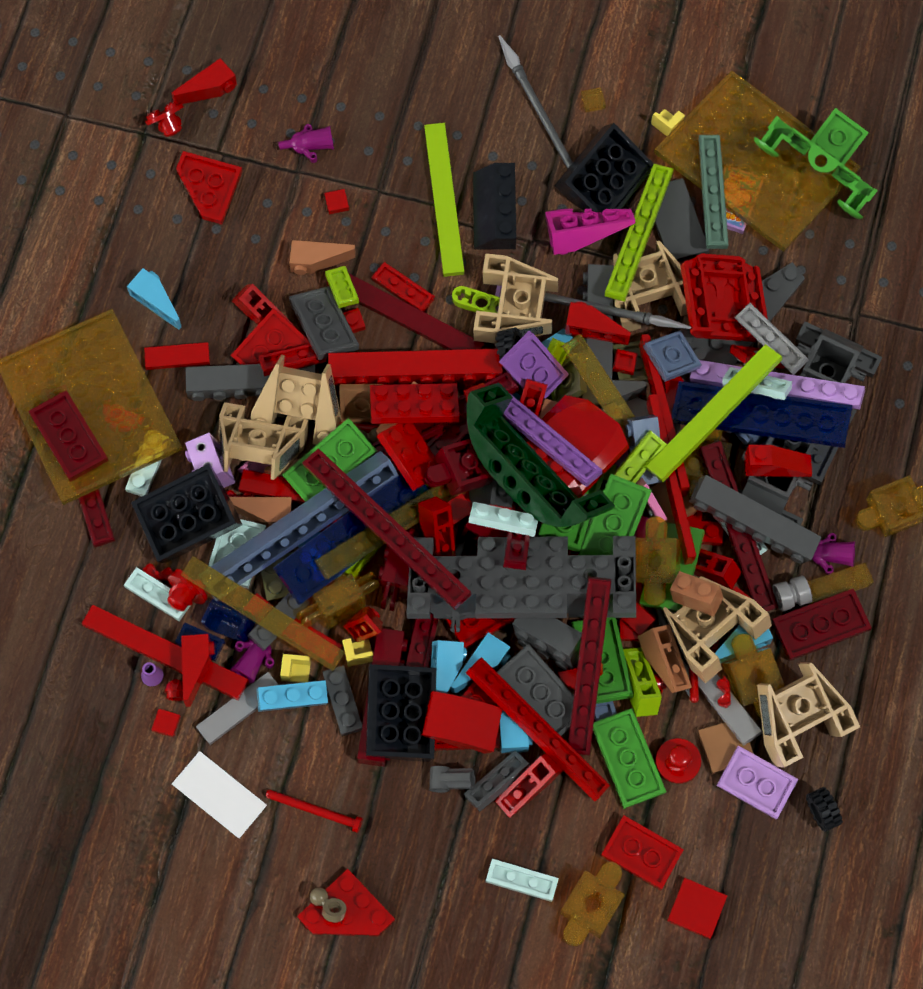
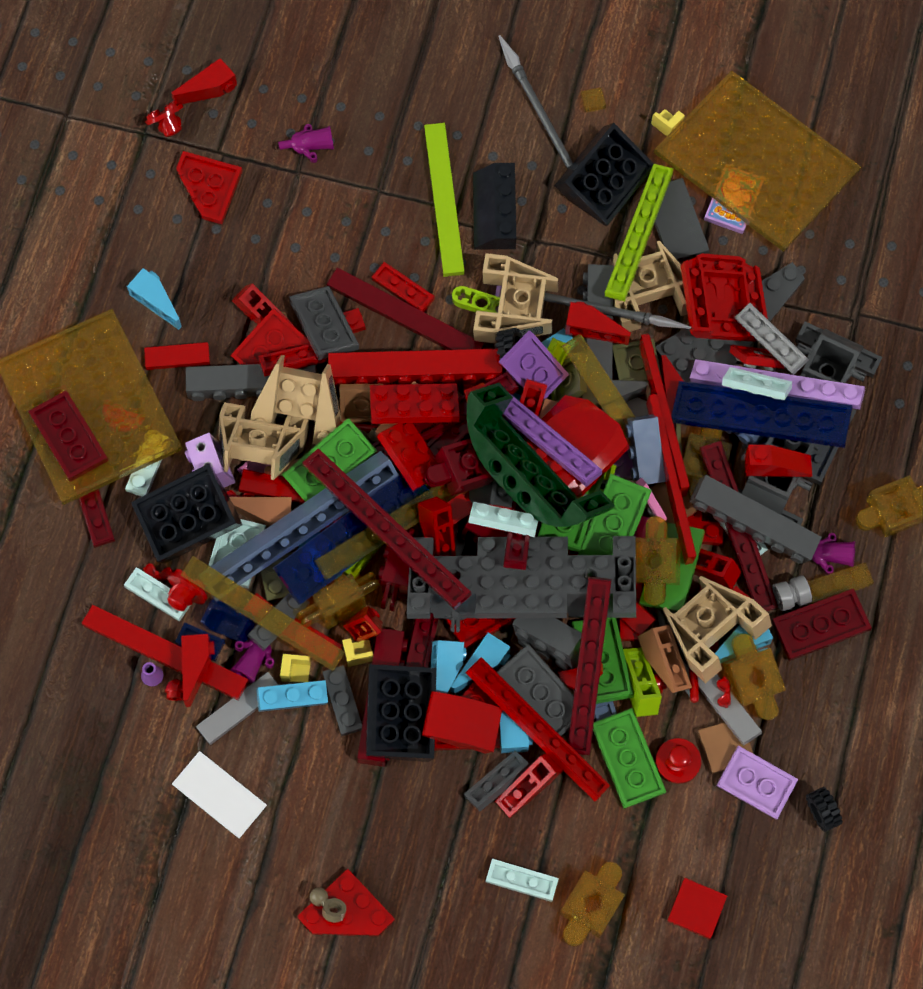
(166, 723): red tile -> none
(316, 256): nougat slope -> none
(316, 810): red bar -> none
(336, 201): red tile -> none
(342, 287): lime plate -> none
(444, 779): dark grey piece -> none
(575, 230): dark pink wedge -> none
(625, 362): red tile -> none
(636, 462): lime tile -> none
(642, 852): red plate -> none
(672, 356): sand blue tile -> none
(696, 593): nougat brick -> none
(713, 192): sand green tile -> none
(714, 413): lime tile -> none
(799, 709): tan wedge -> none
(837, 142): bright green piece -> none

